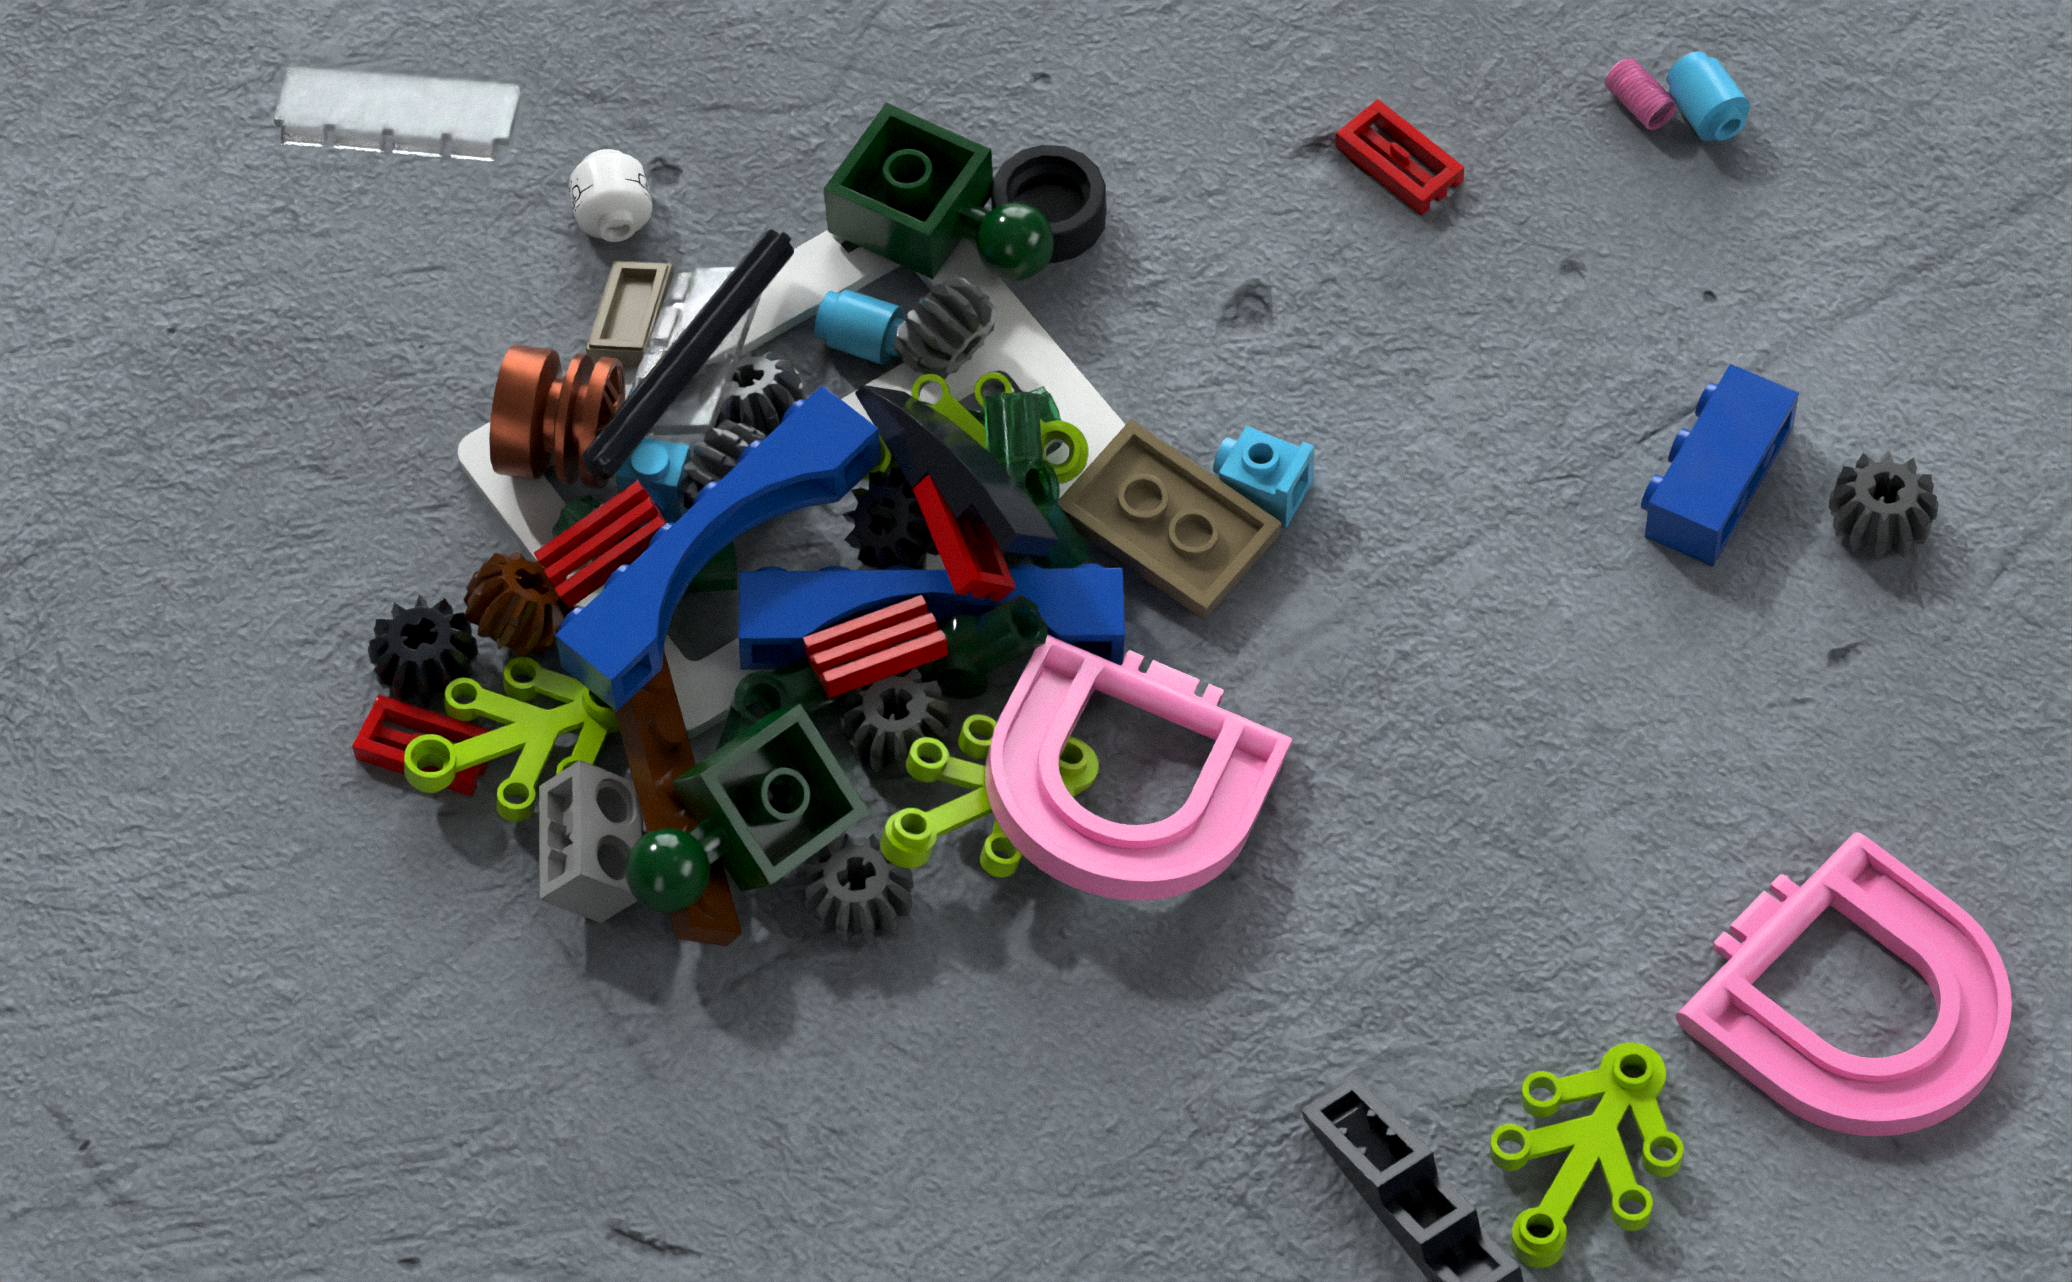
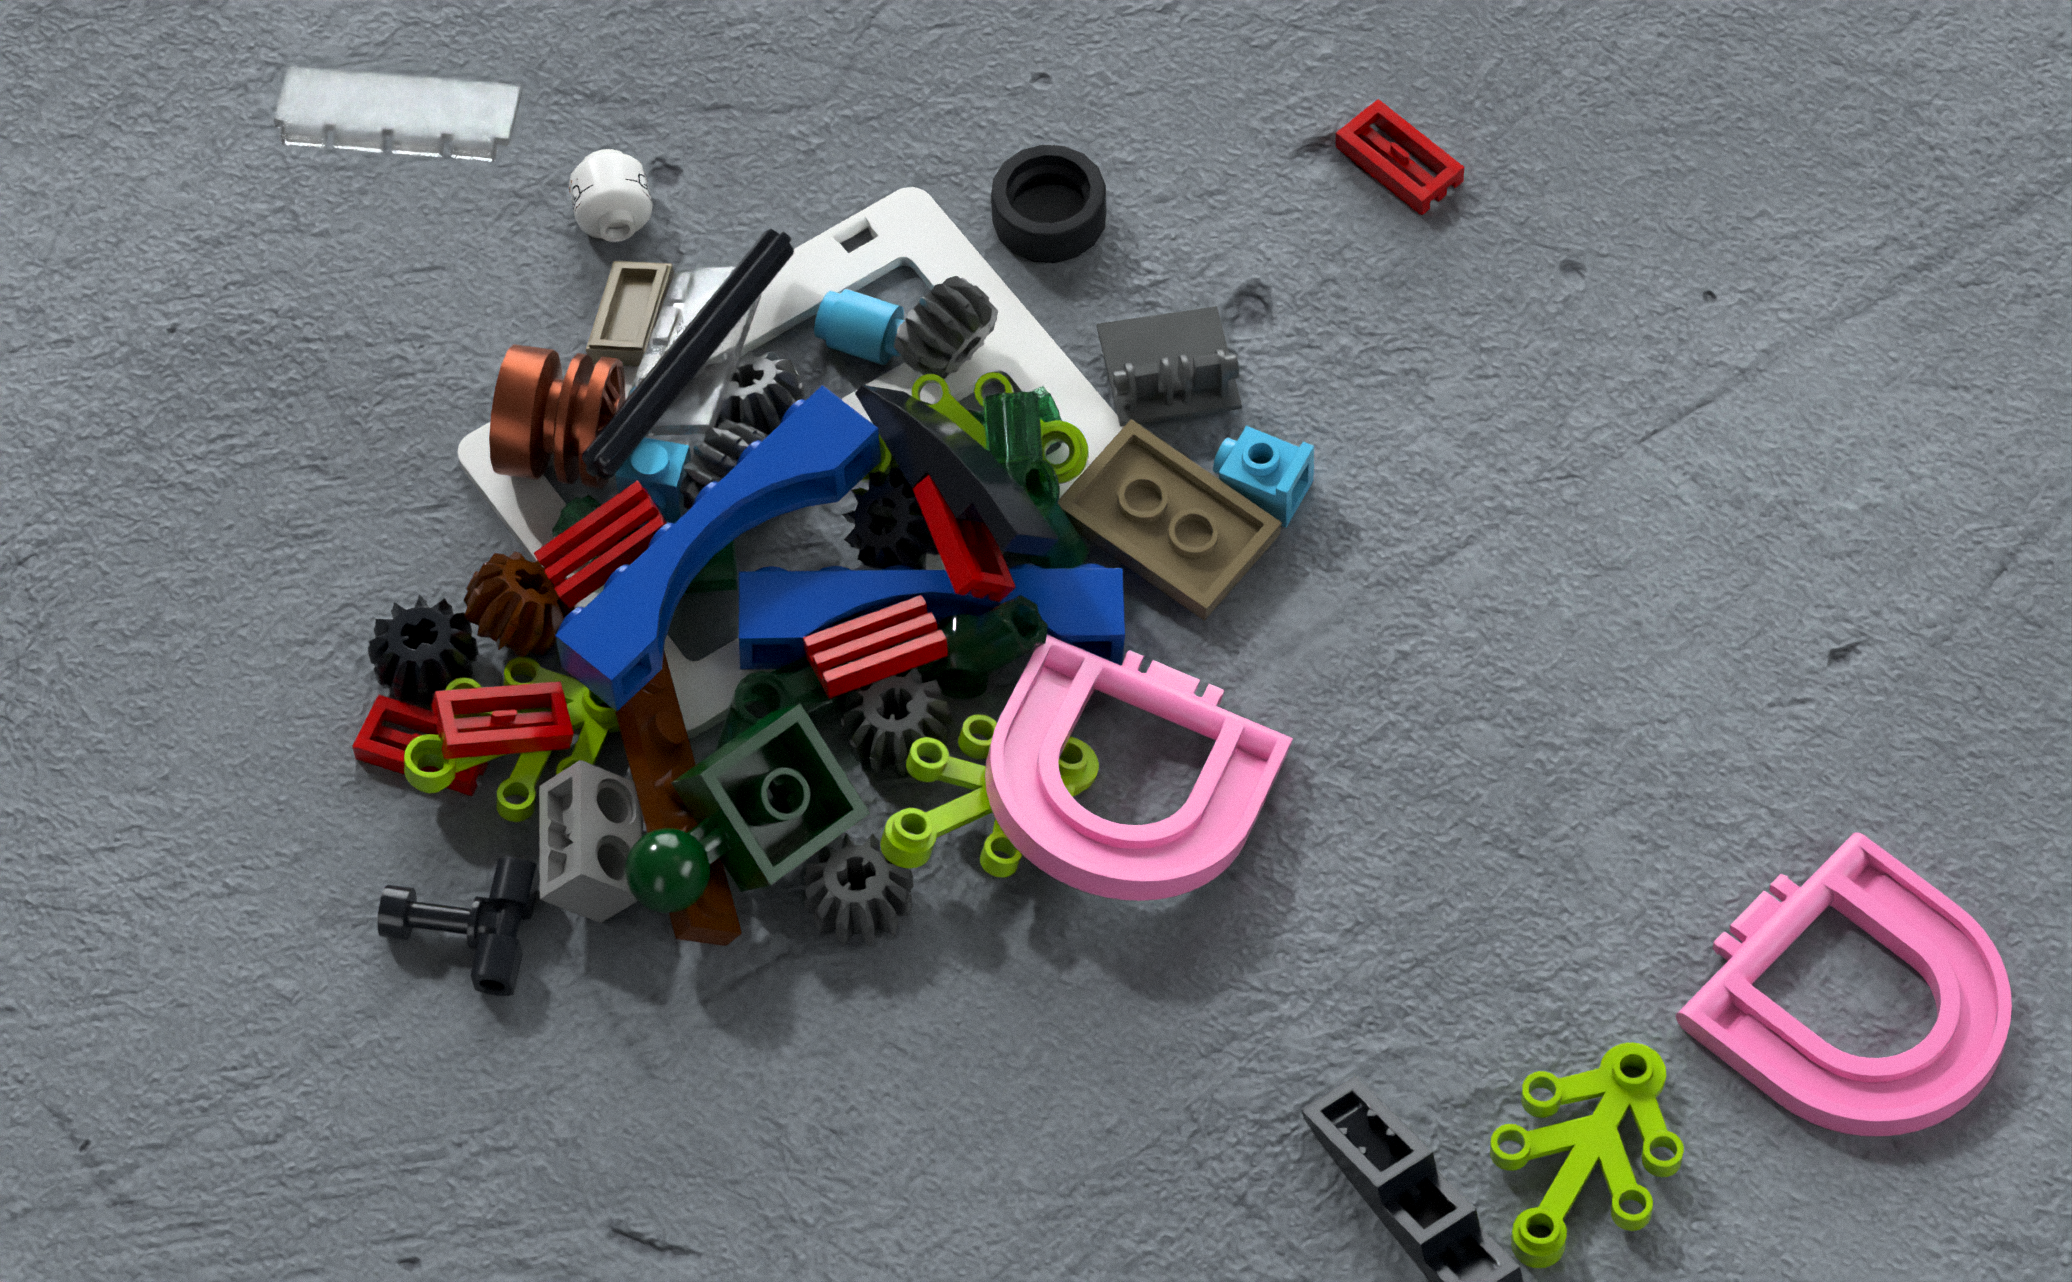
(489, 924): none -> black bar
(505, 729): none -> red tile
(920, 190): dark green brick -> none
(1169, 366): none -> dark grey hinge
(1646, 100): bright pink piece -> none
(1707, 96): medium azure brick -> none
(1719, 463): blue brick -> none
(1883, 505): dark grey gear -> none

